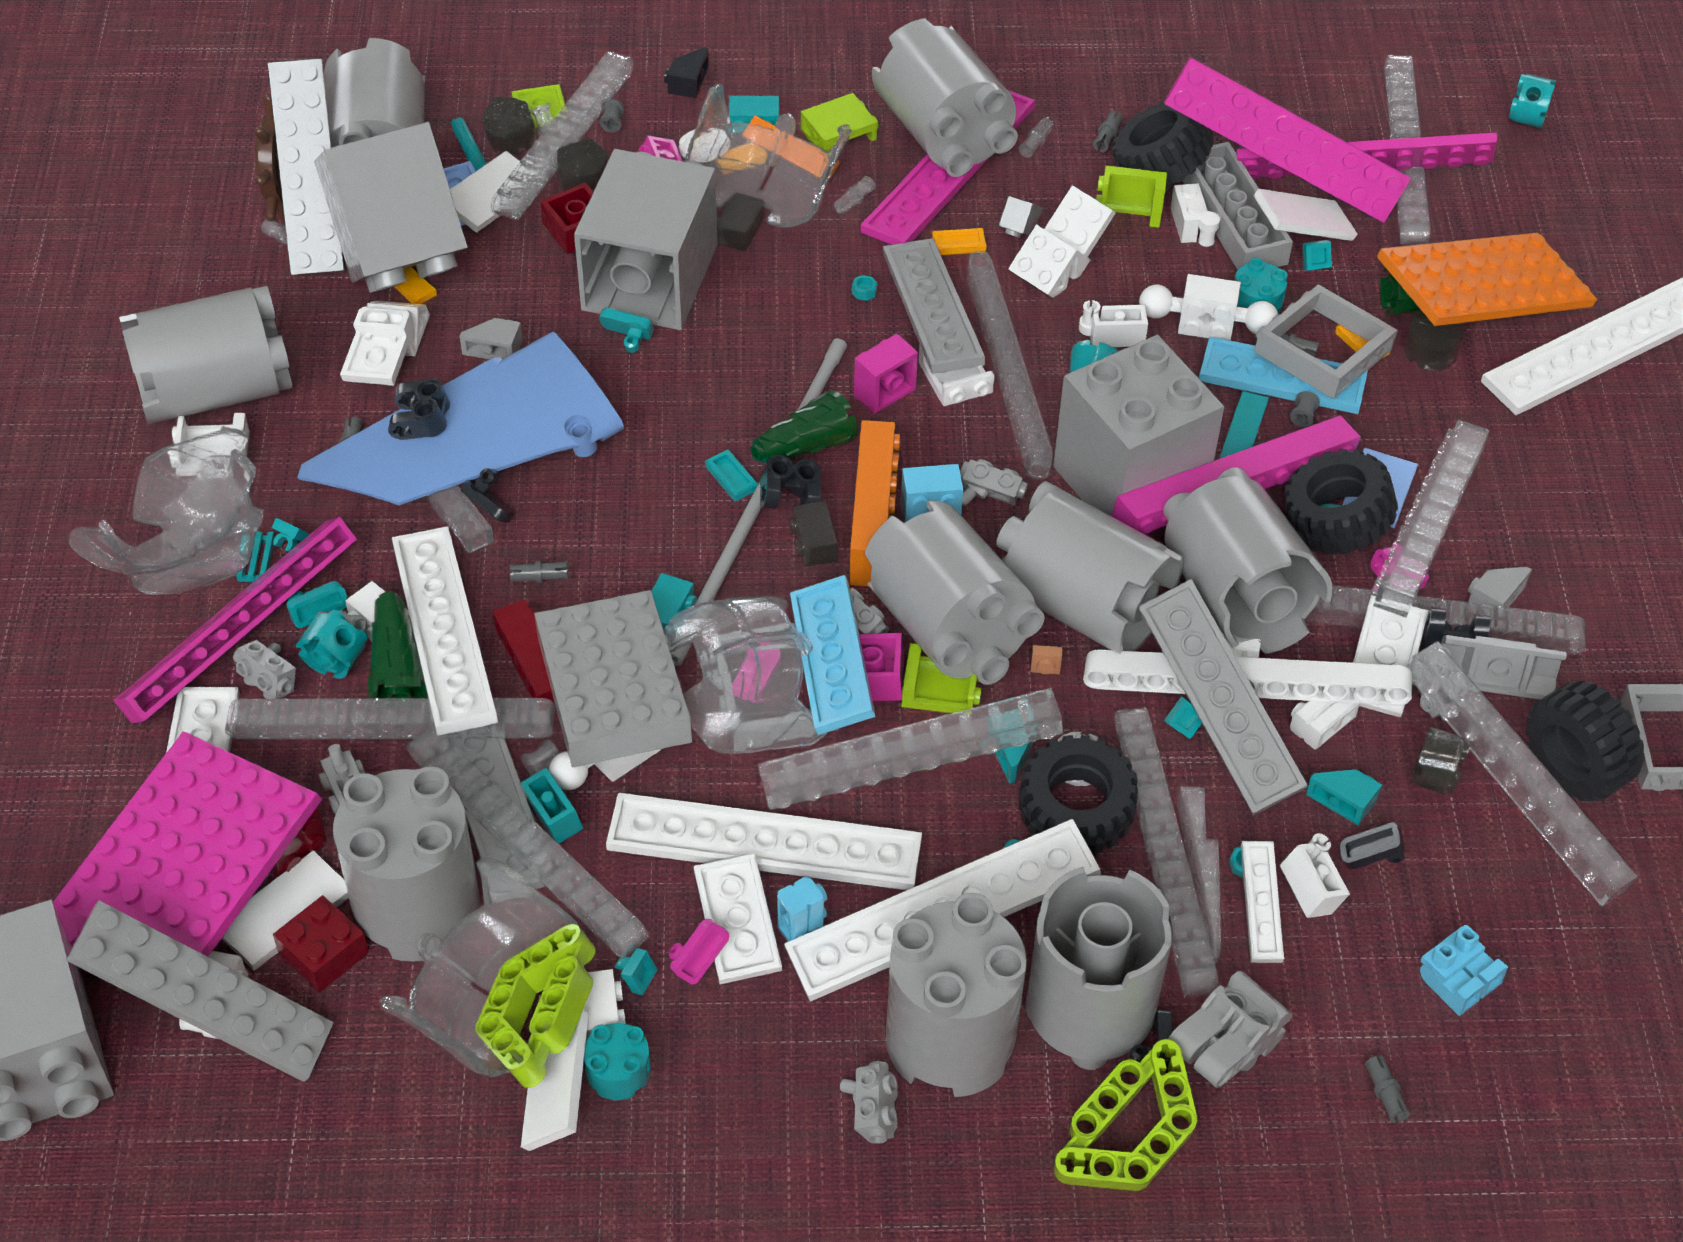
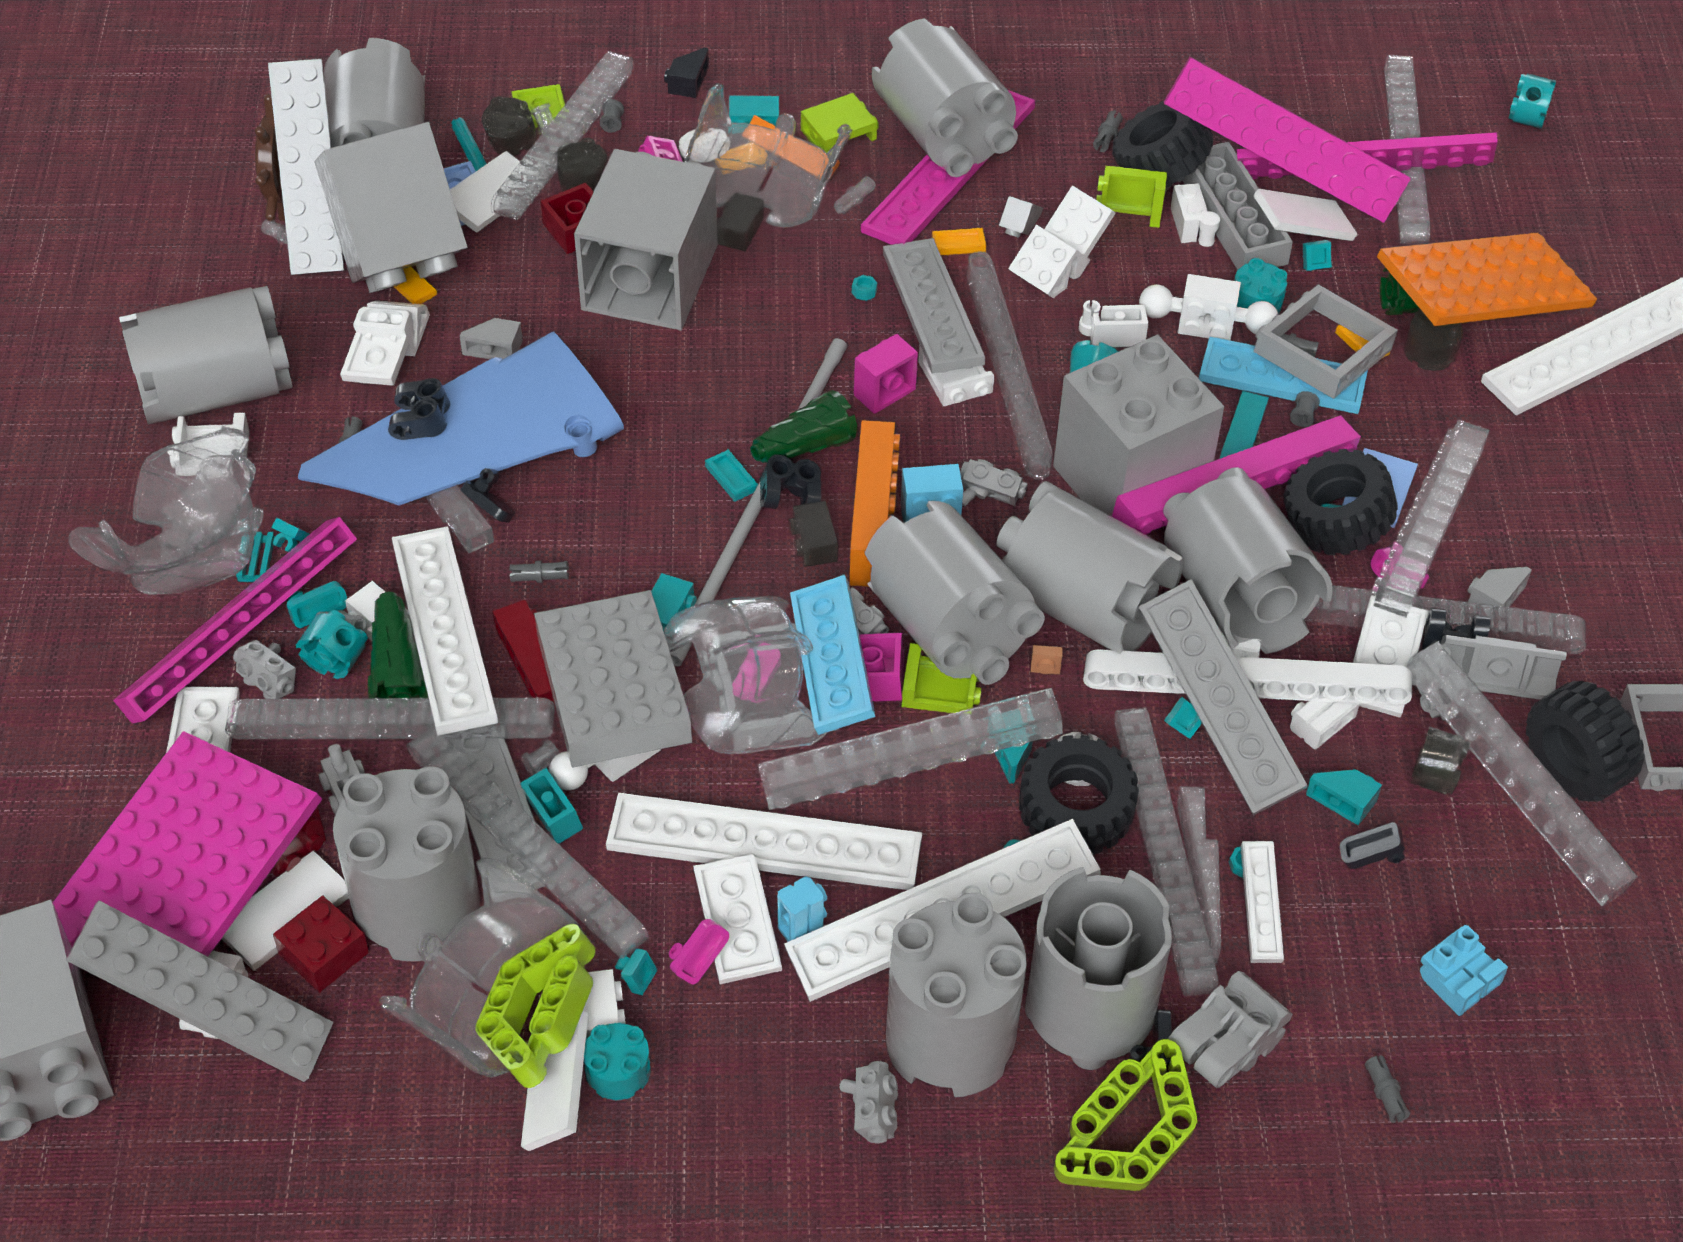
(629, 324): teal piece -> none
(1036, 137): clear axle -> none
(1314, 877): white hinge -> none

